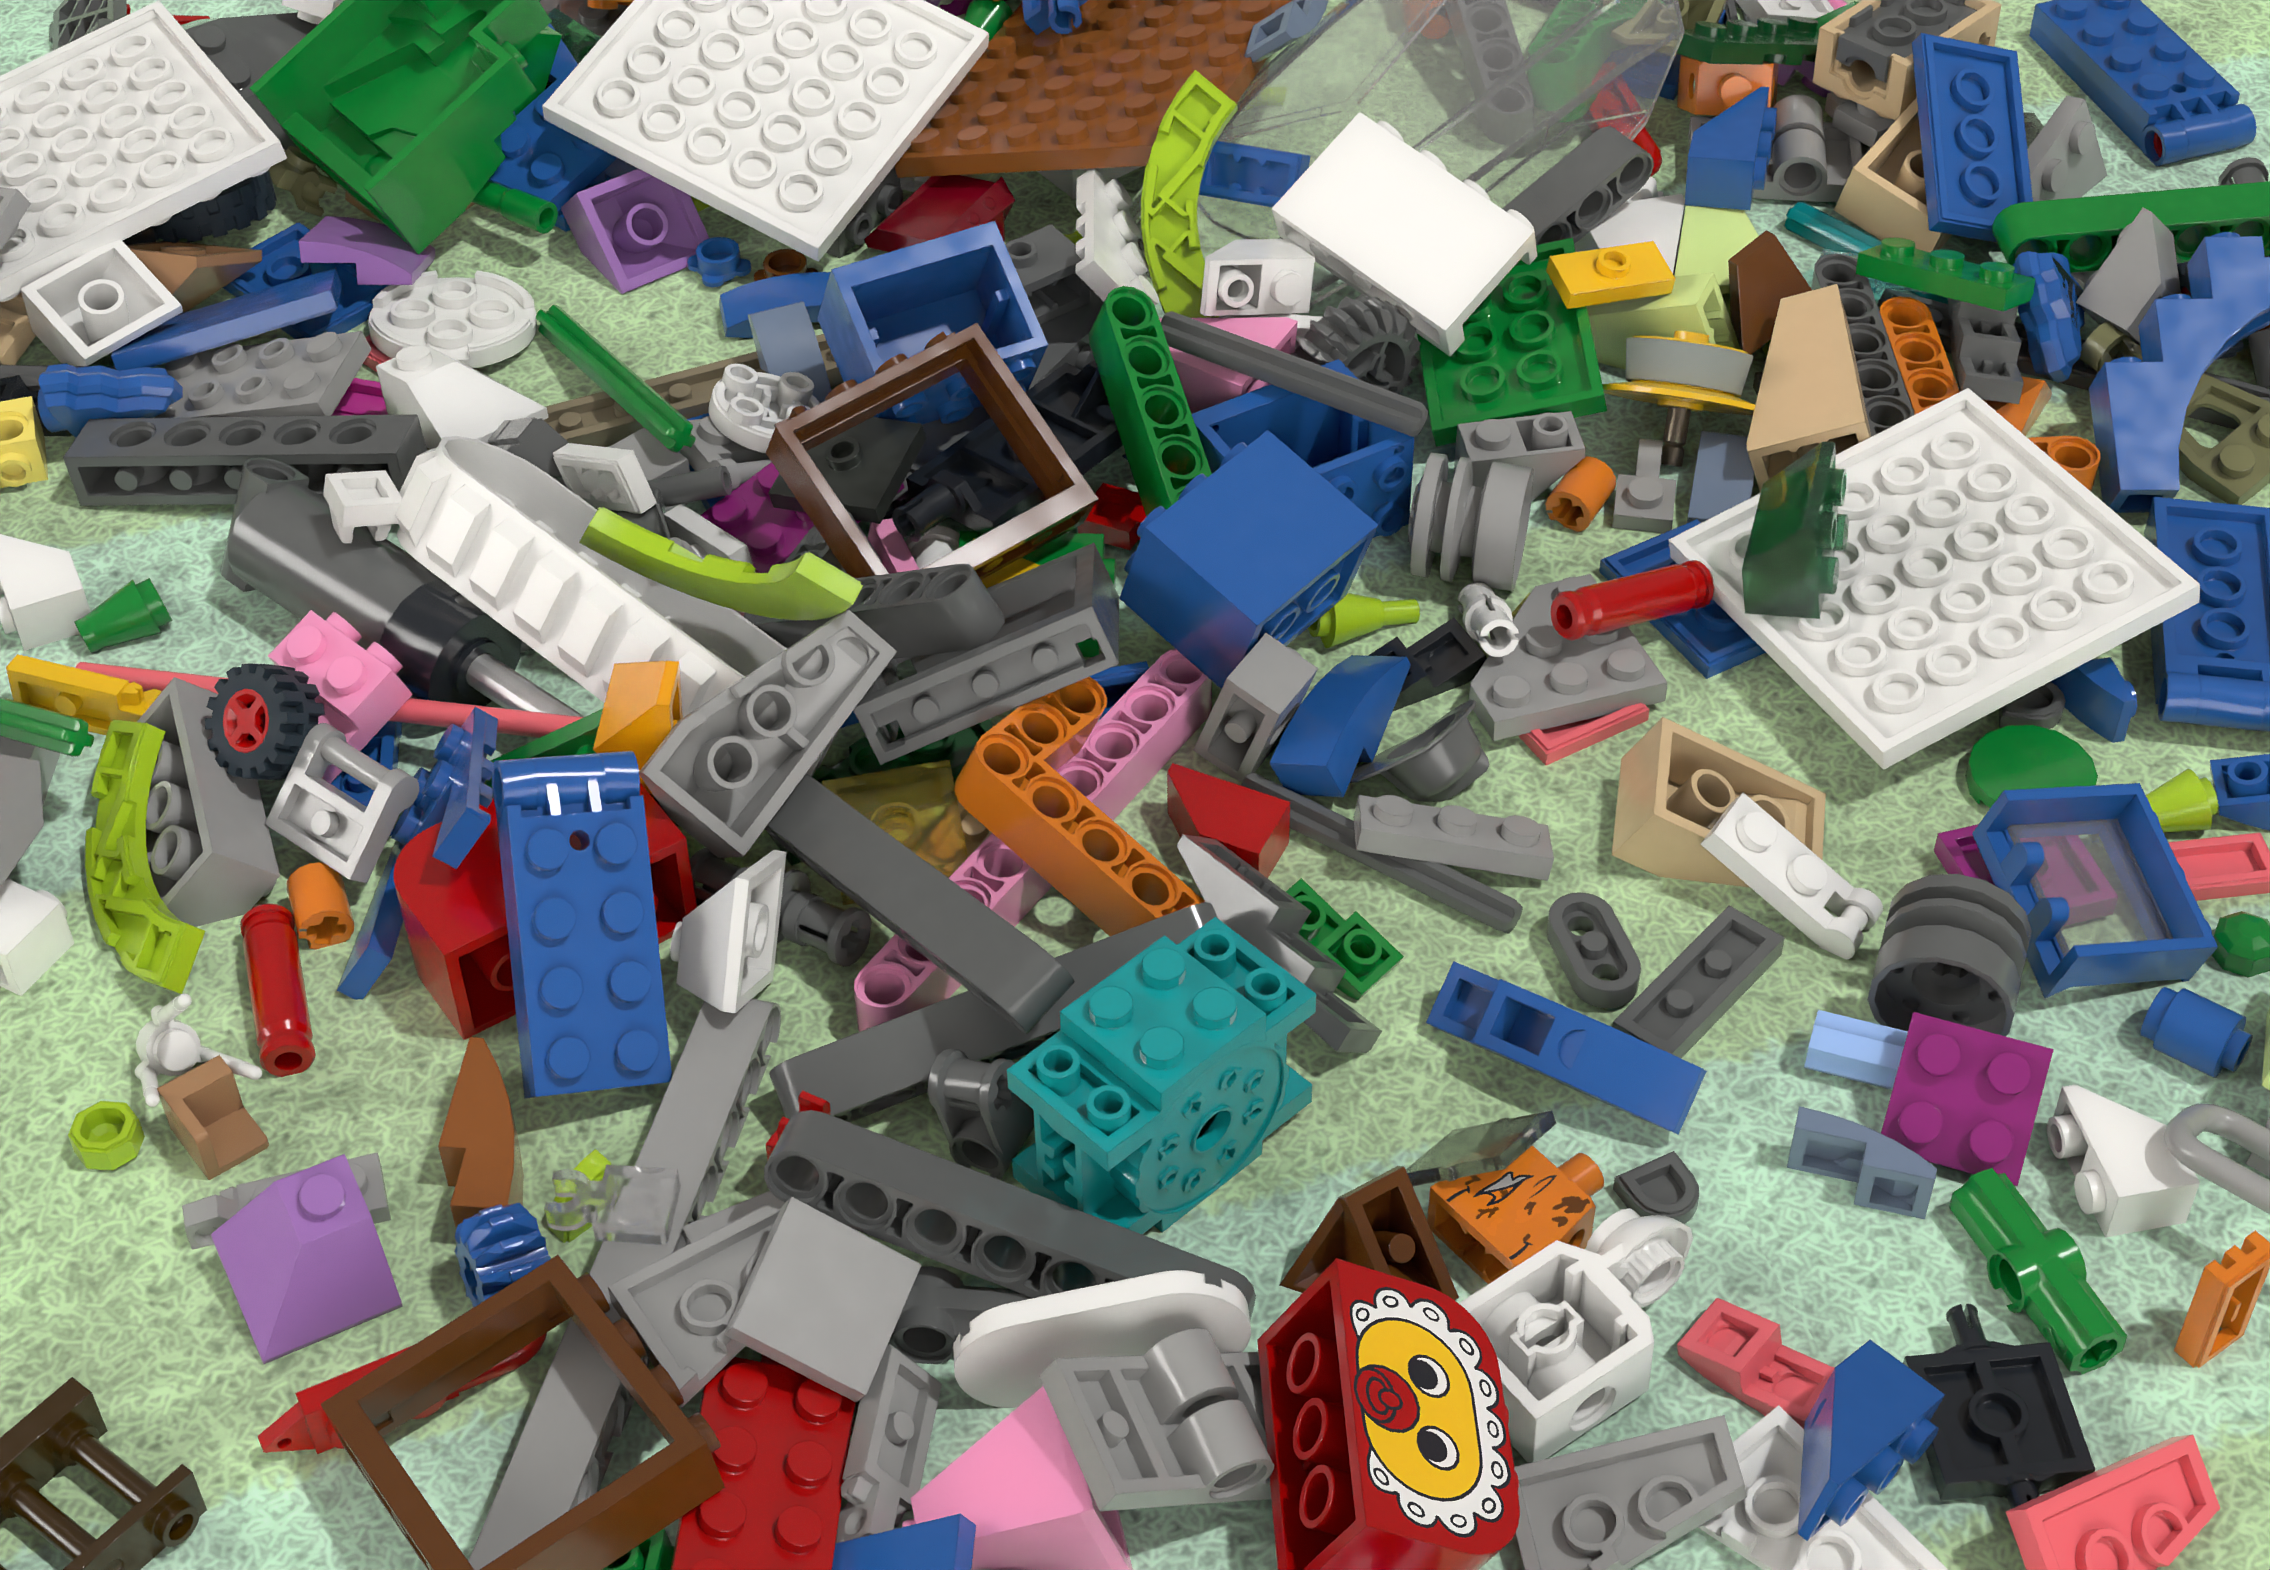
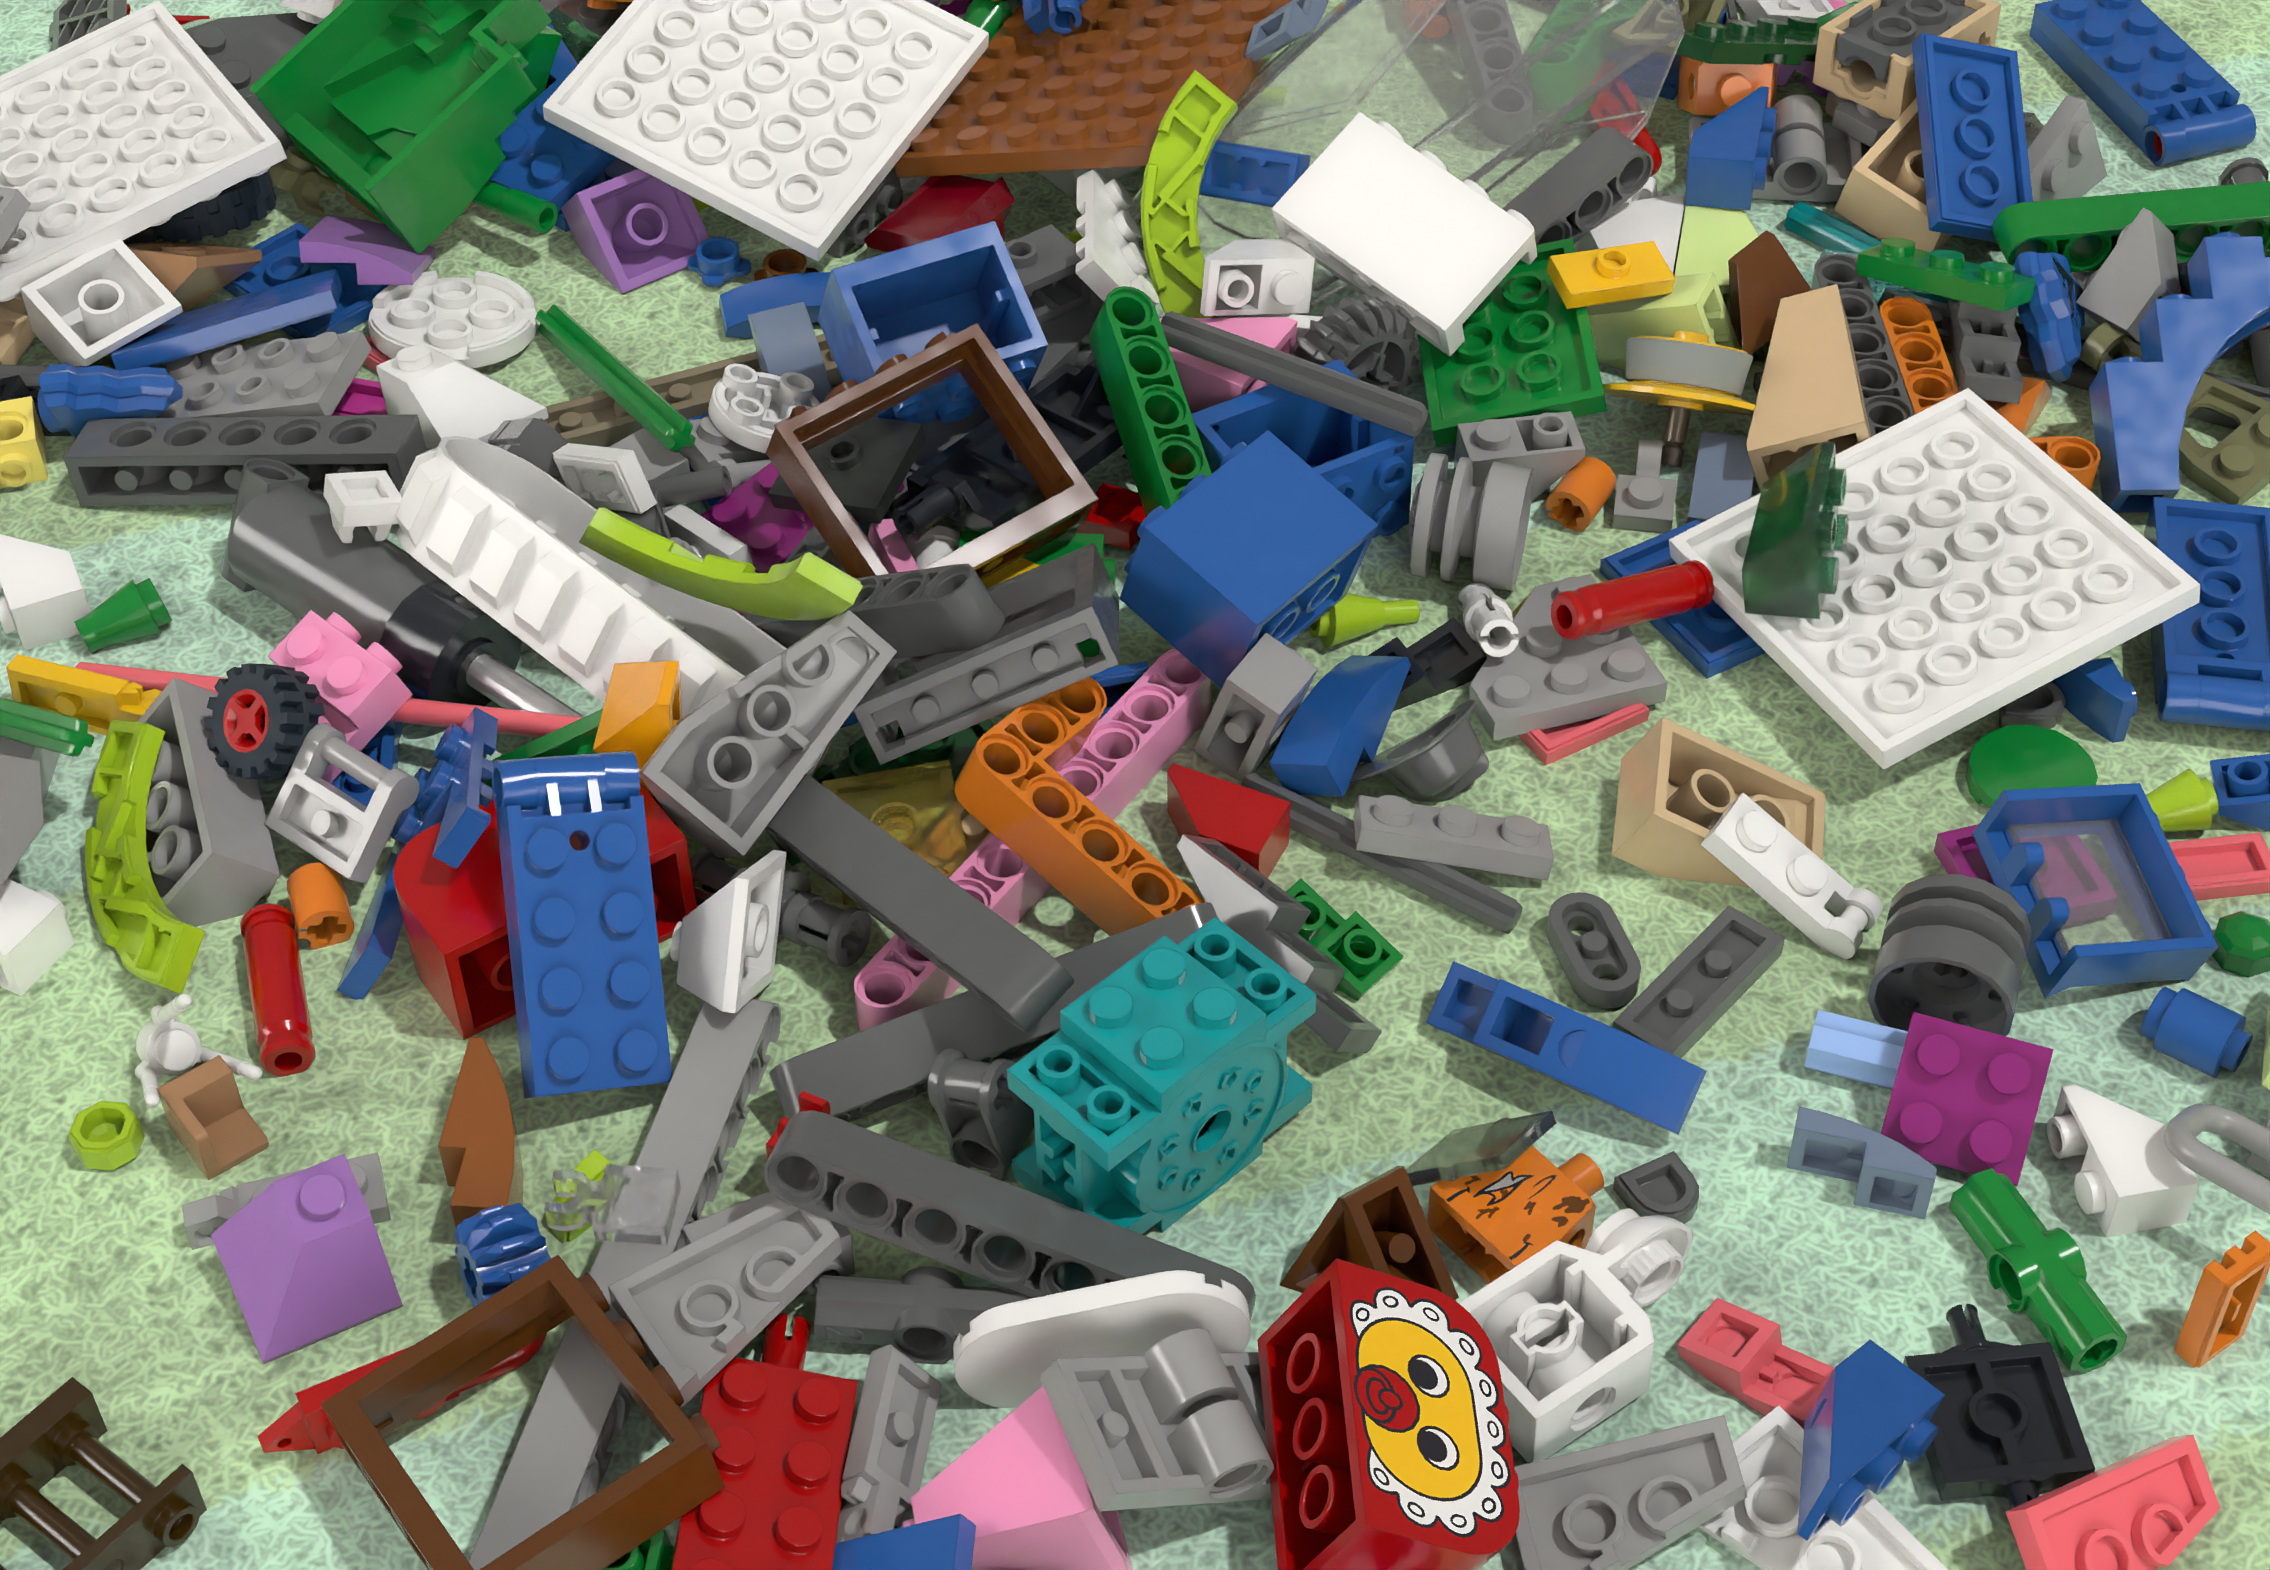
(823, 1299): light grey tile -> none

